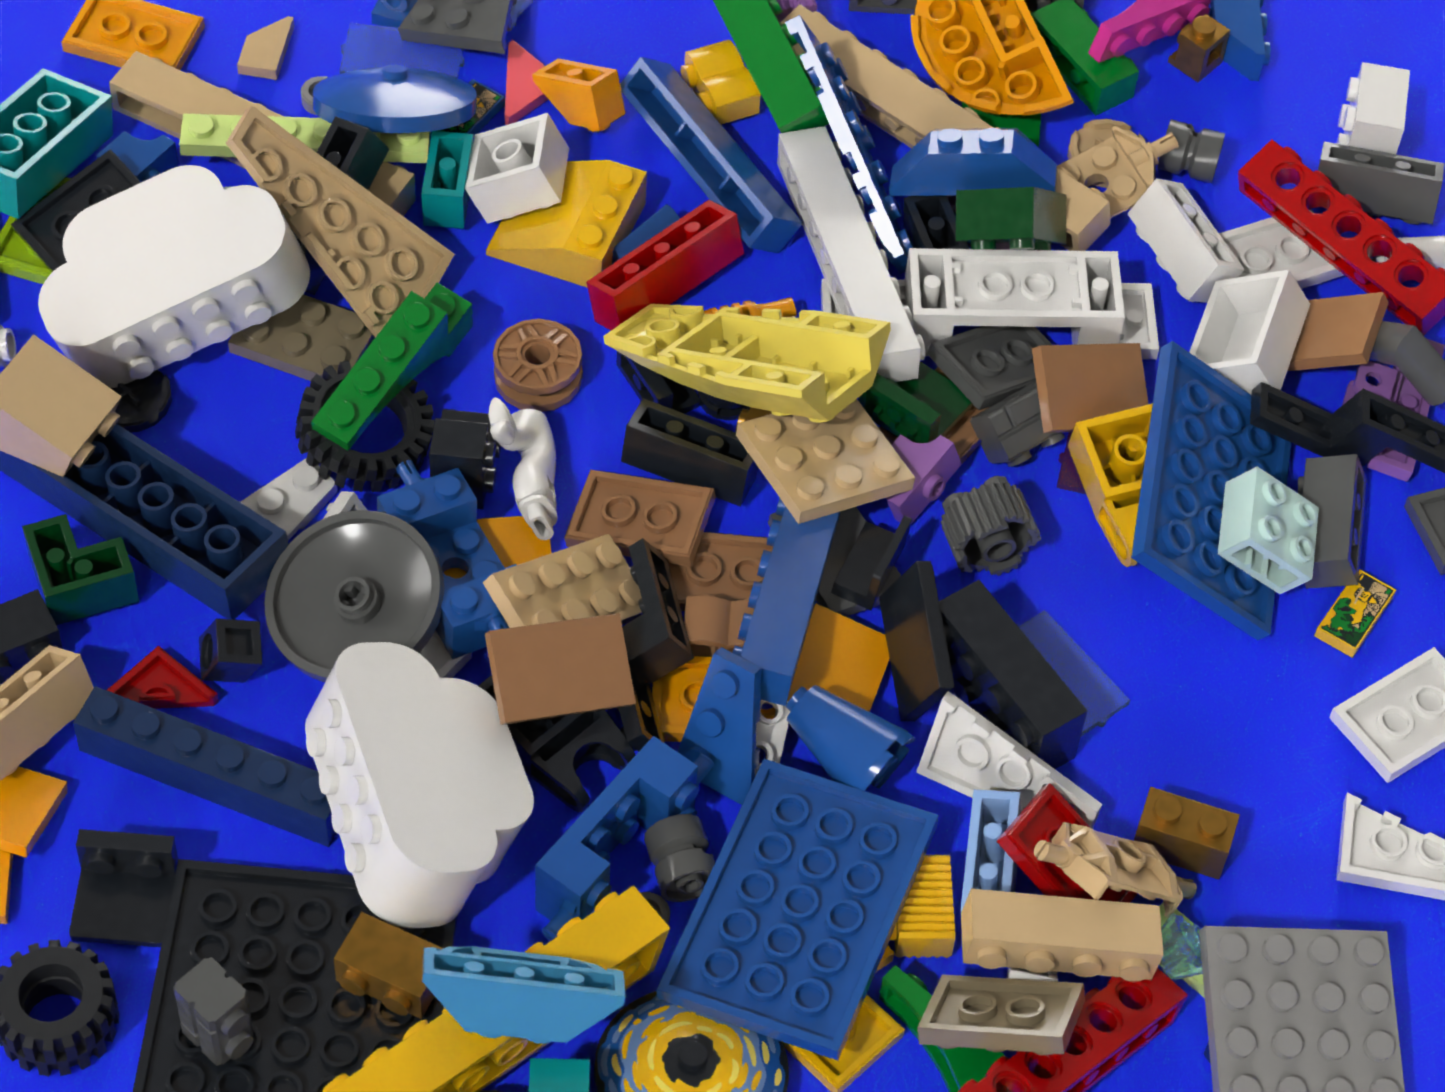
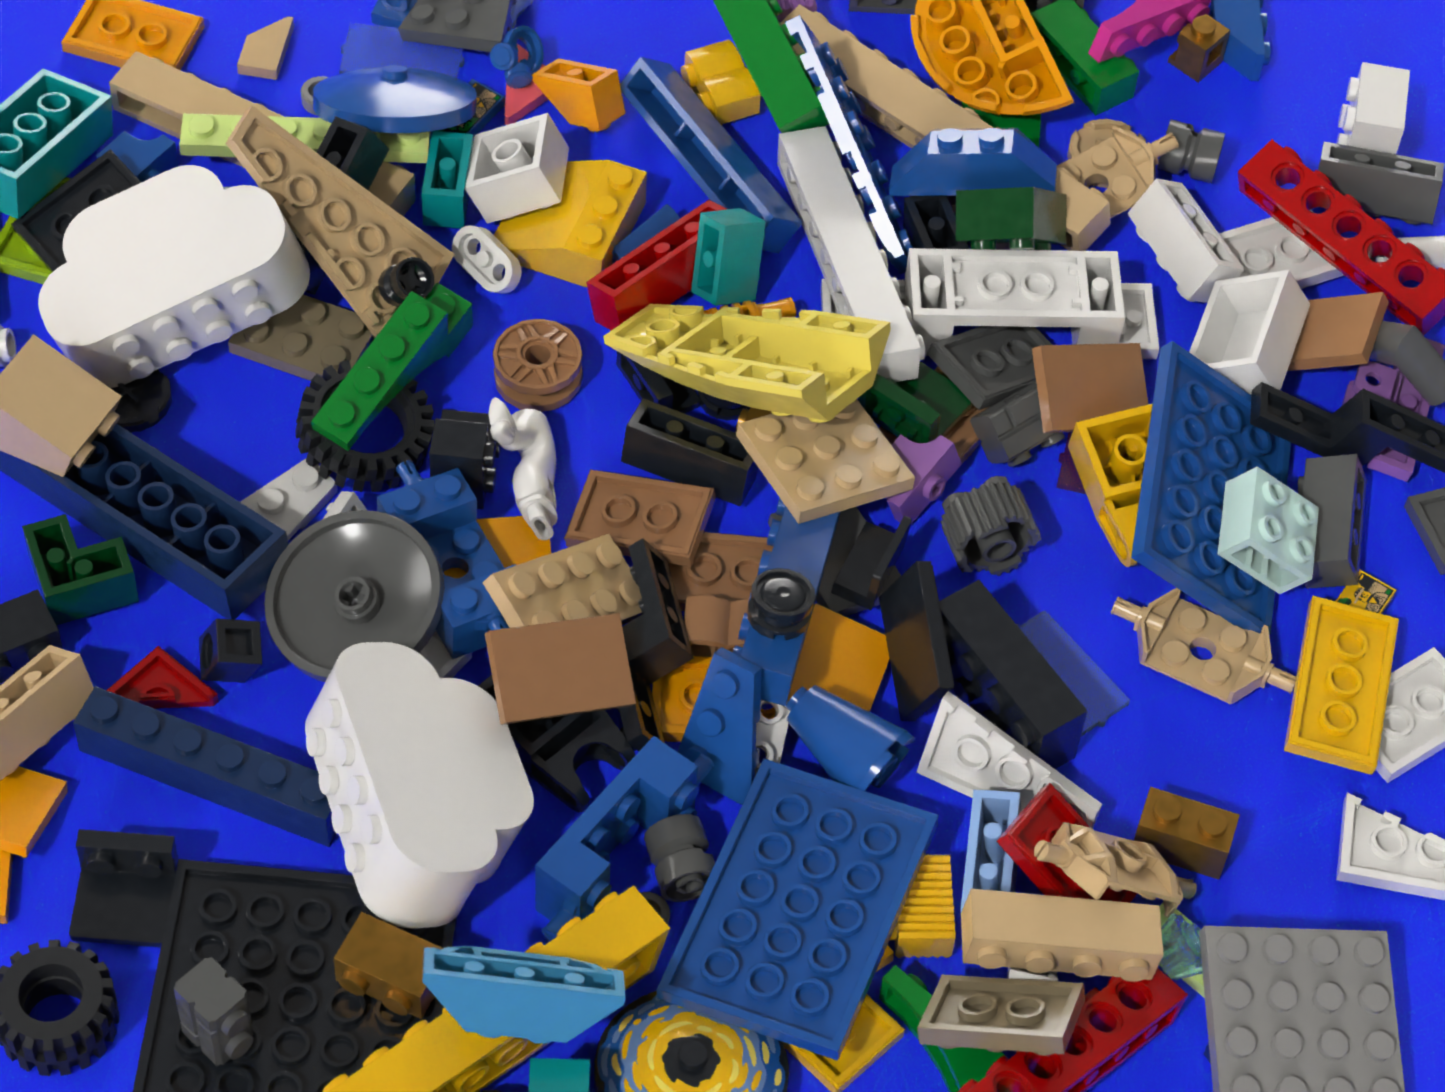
(414, 276): none -> black wheel
(489, 262): none -> white plate
(505, 56): none -> blue piece
(728, 256): none -> teal brick
(780, 603): none -> black wheel
(1175, 626): none -> tan plate
(1341, 685): none -> yellow tile

